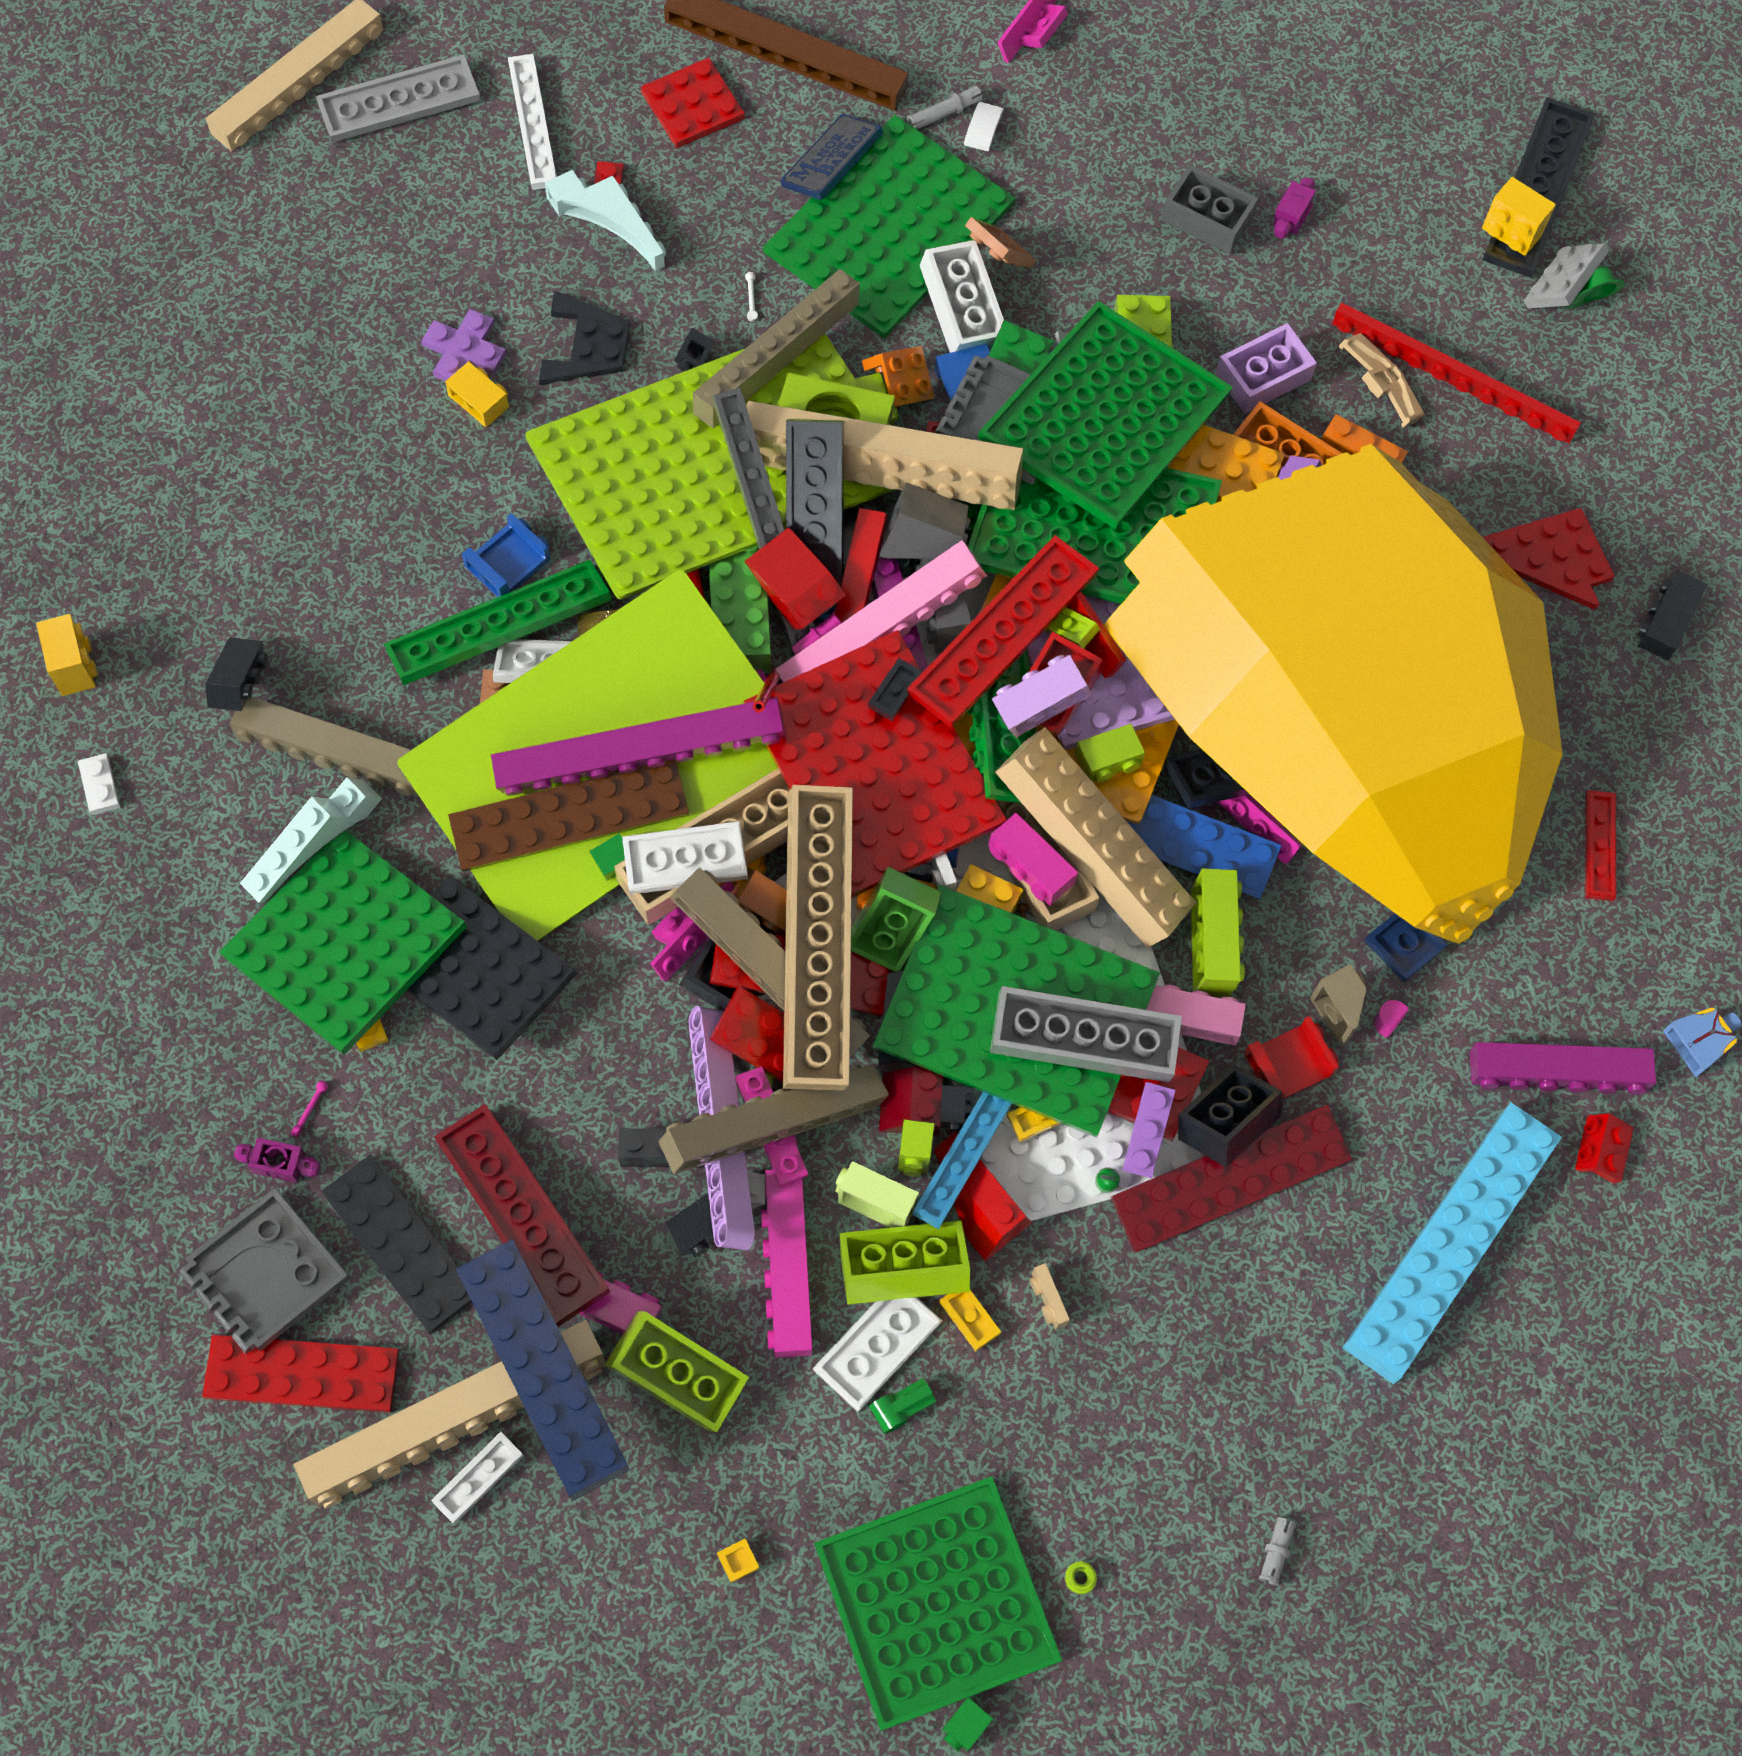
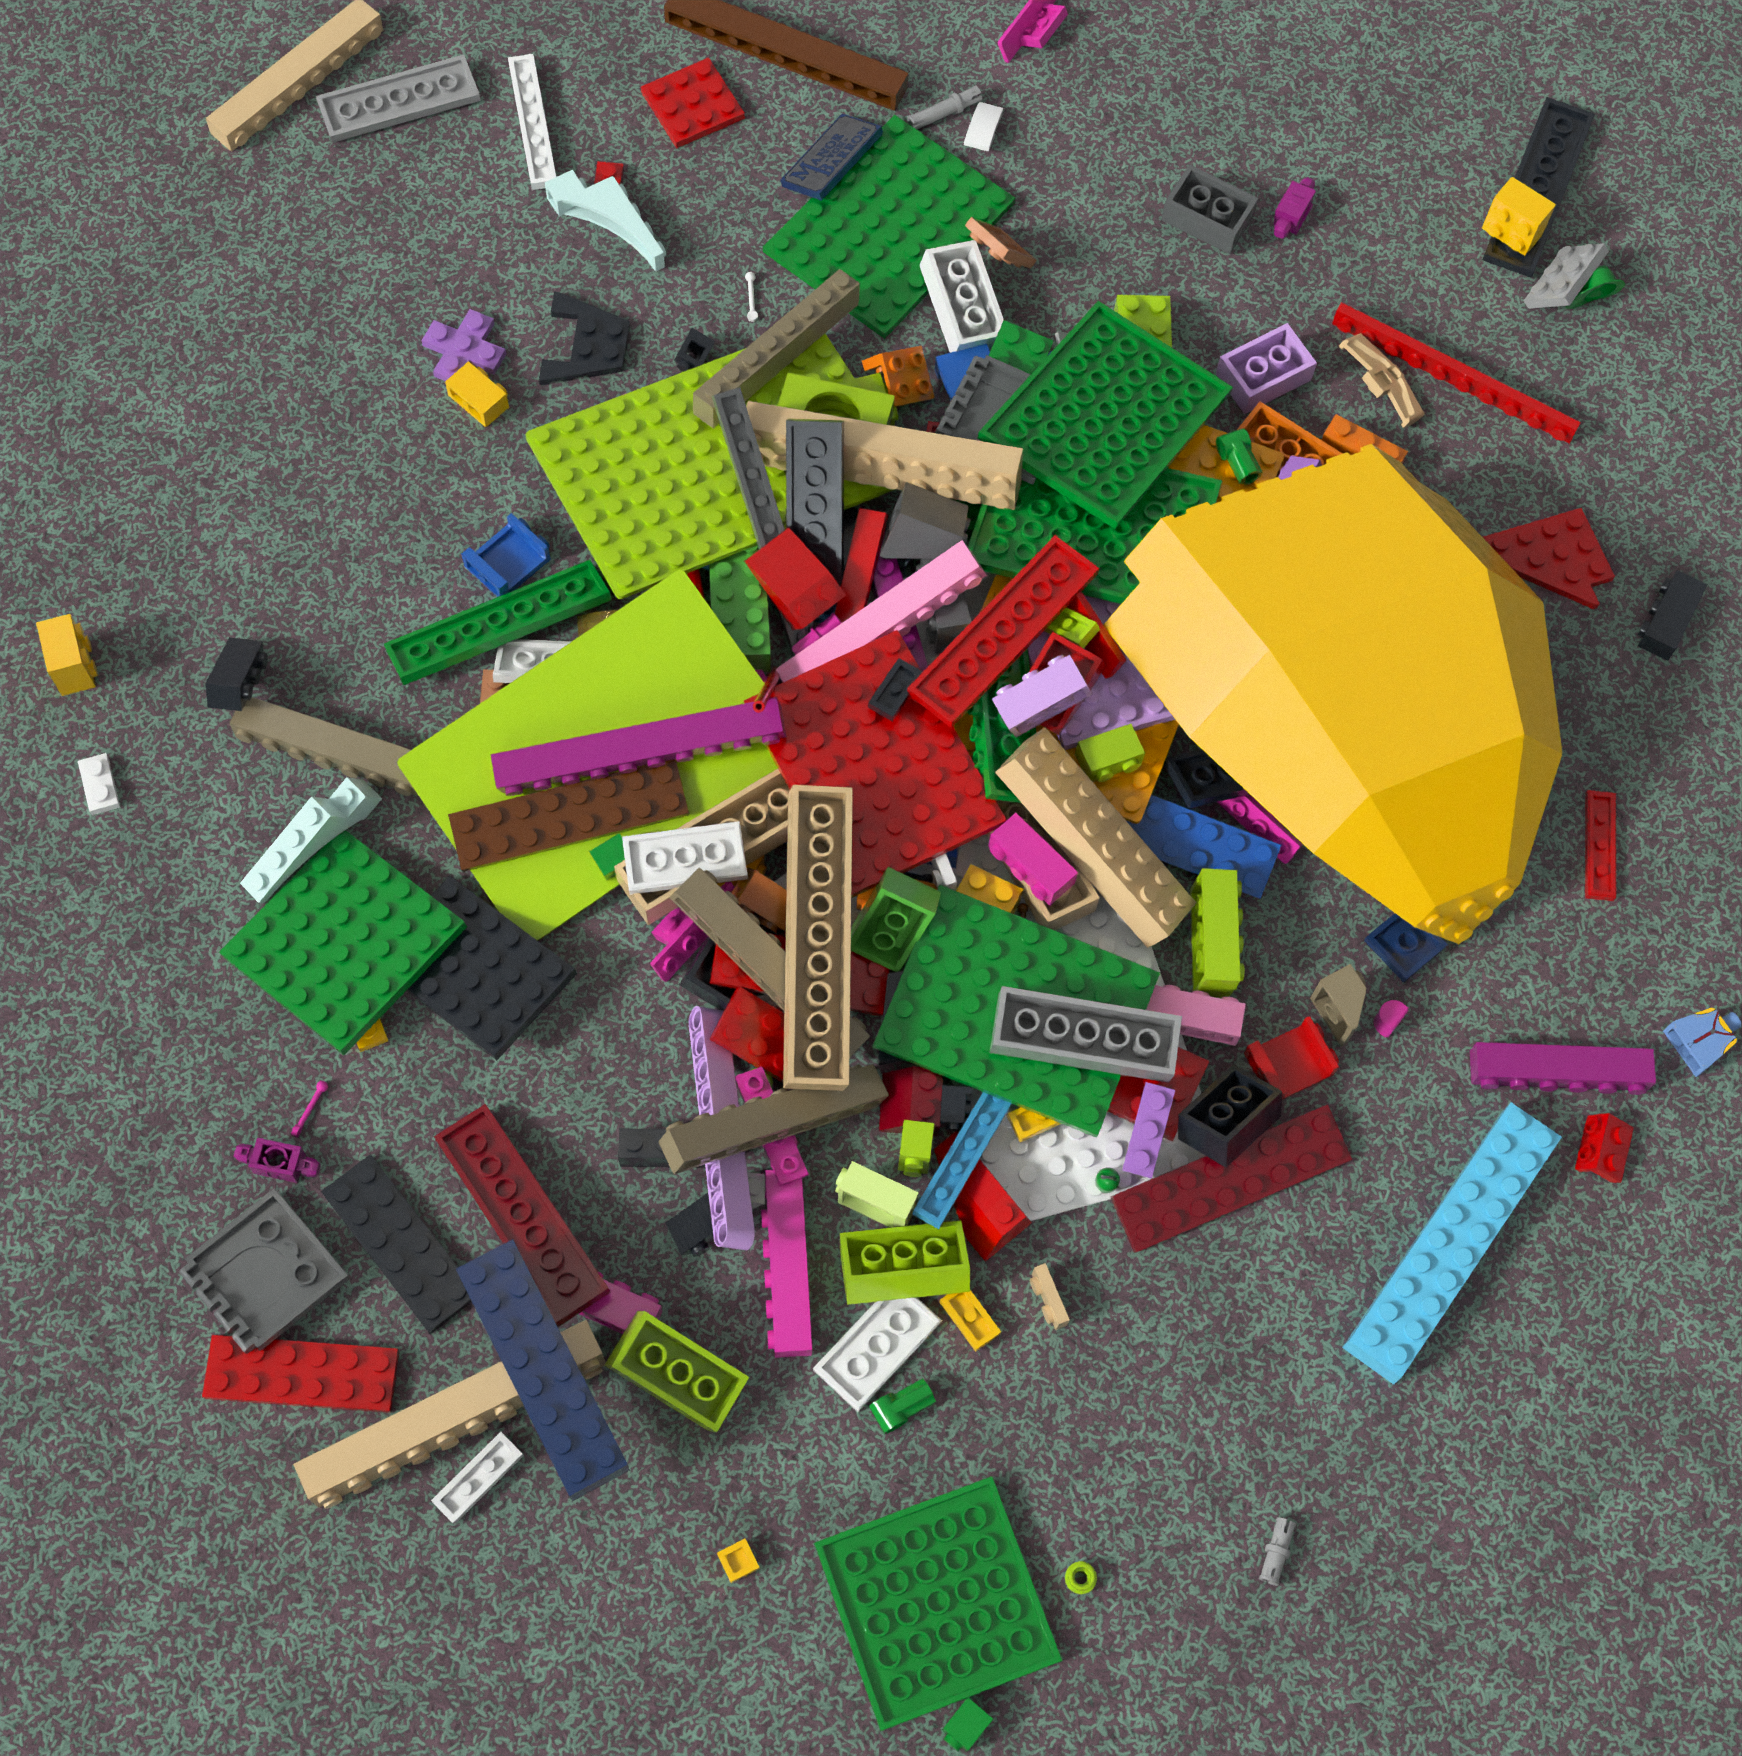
(1236, 449): none -> green piece

